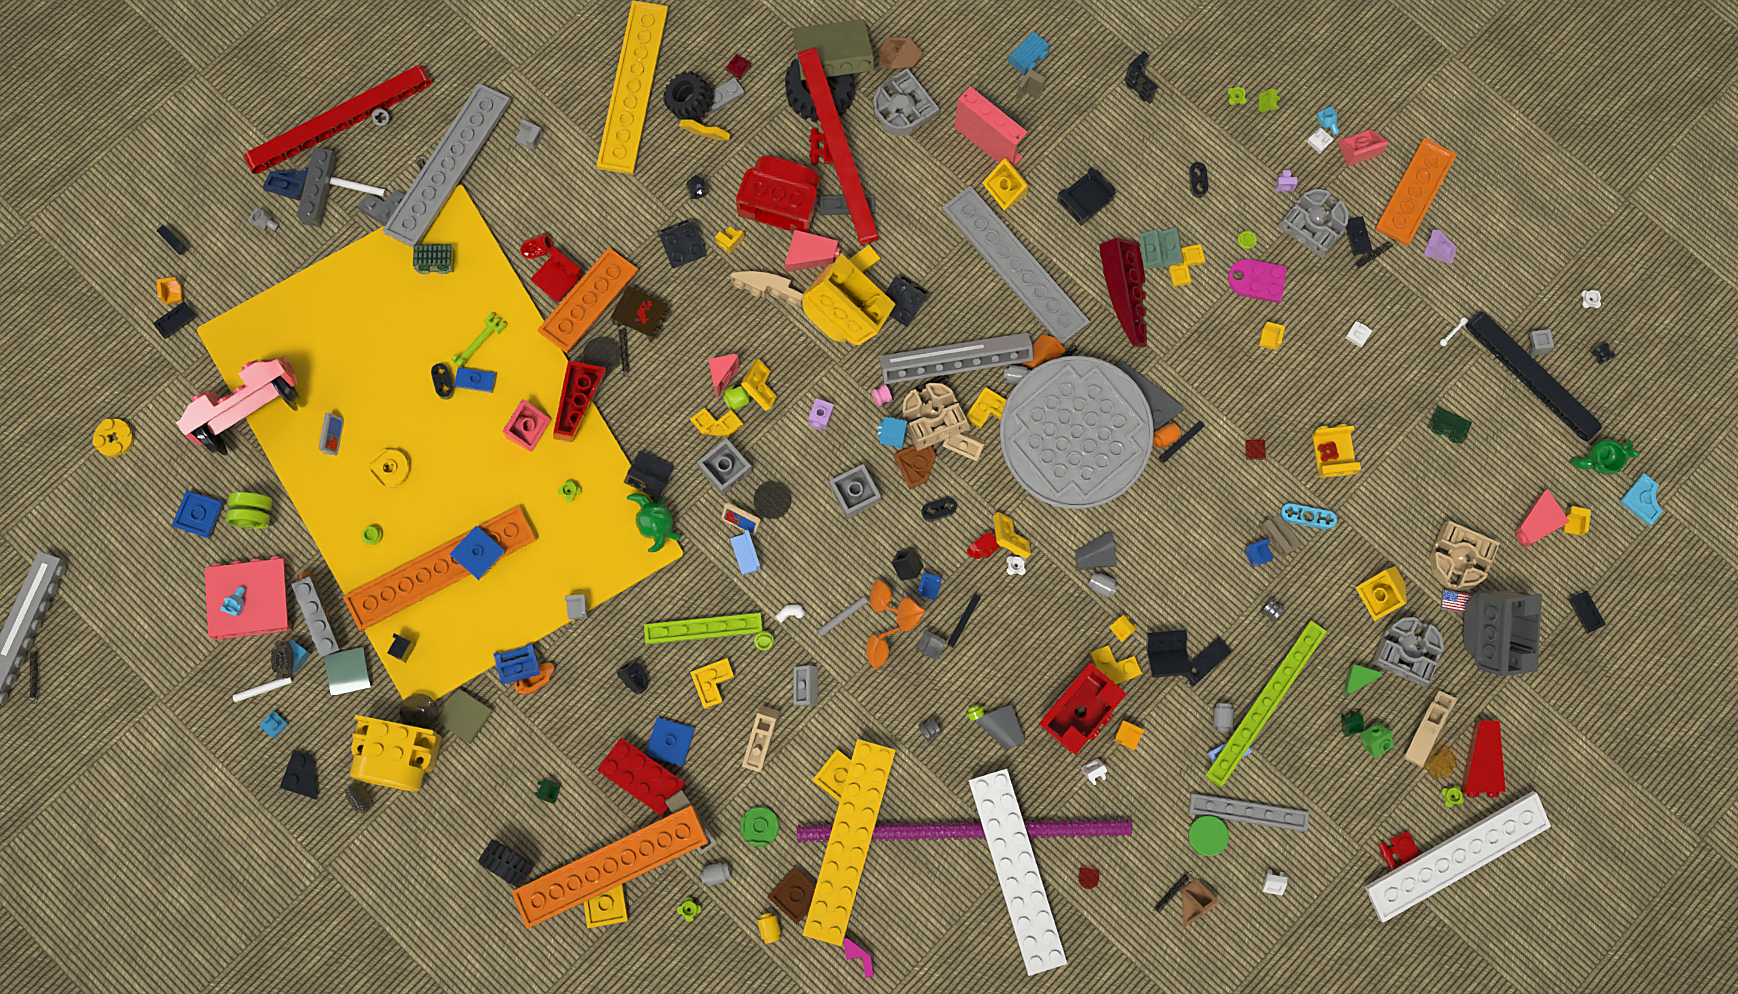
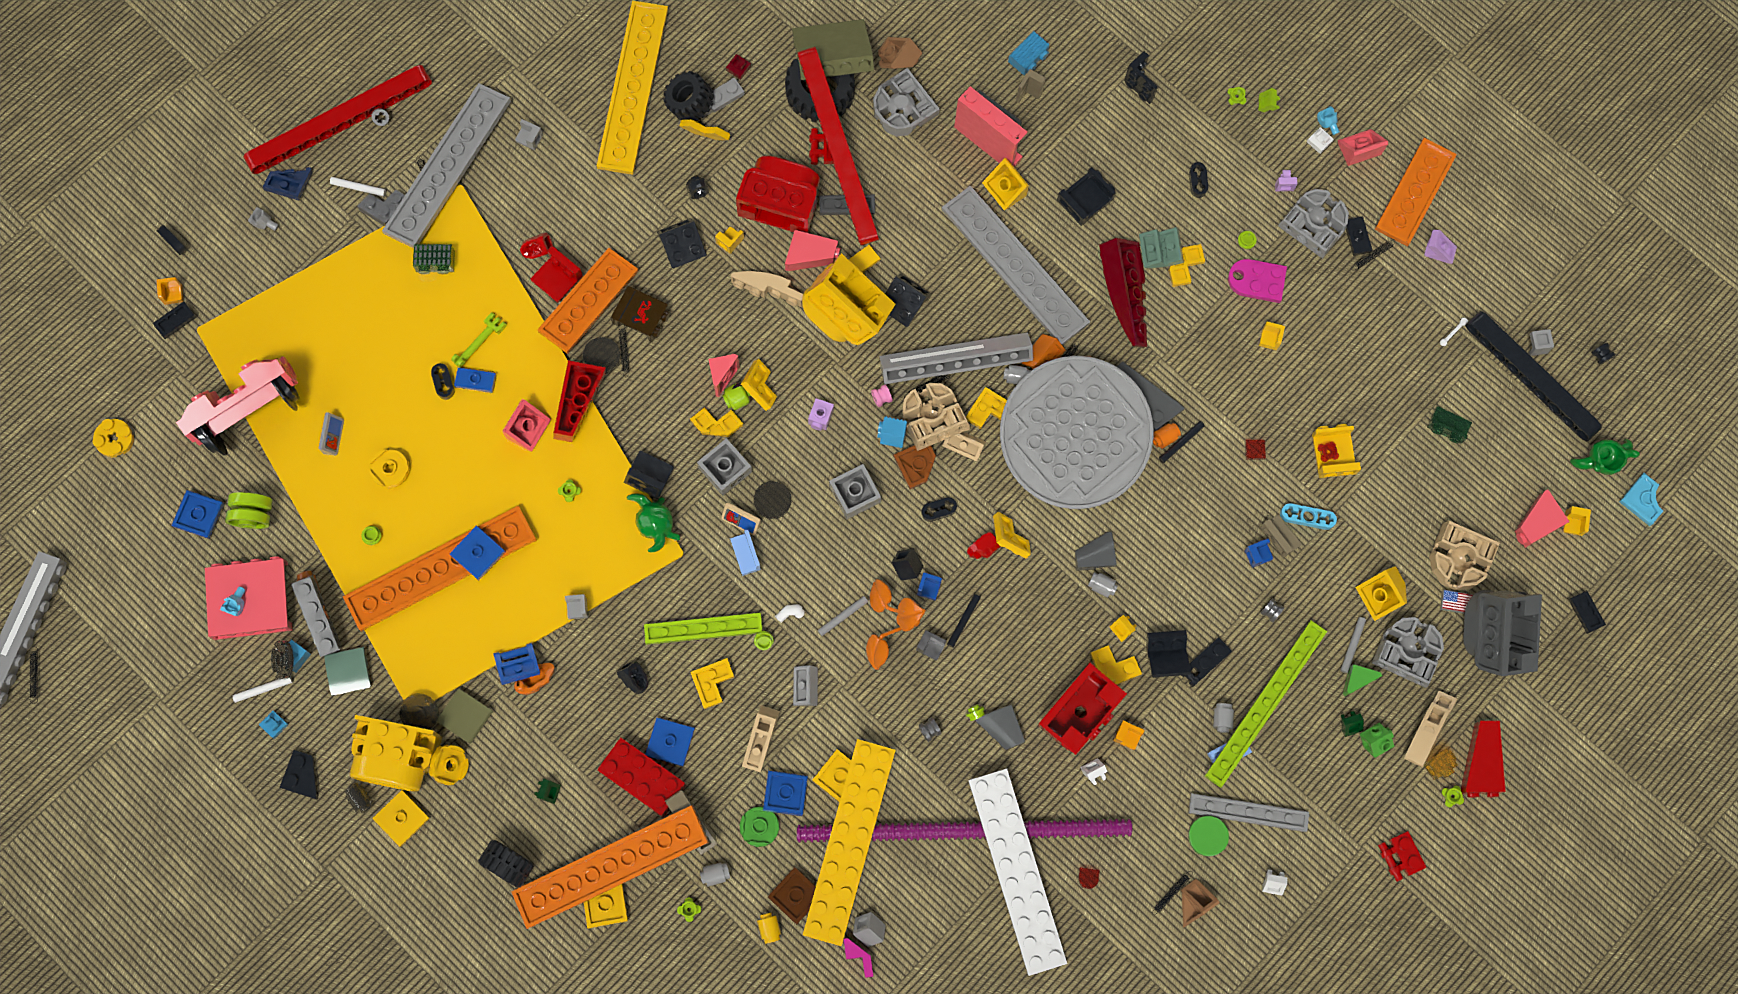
(317, 187): dark grey brick -> none
(401, 648): black panel -> none
(401, 818): none -> yellow plate
(439, 760): none -> yellow plate
(785, 793): none -> blue plate
(869, 929): none -> light grey panel
(1016, 560): white plate -> none
(1353, 645): none -> light grey bar
(1358, 334): white tile -> none
(1457, 856): white plate -> none
(1595, 295): white plate -> none

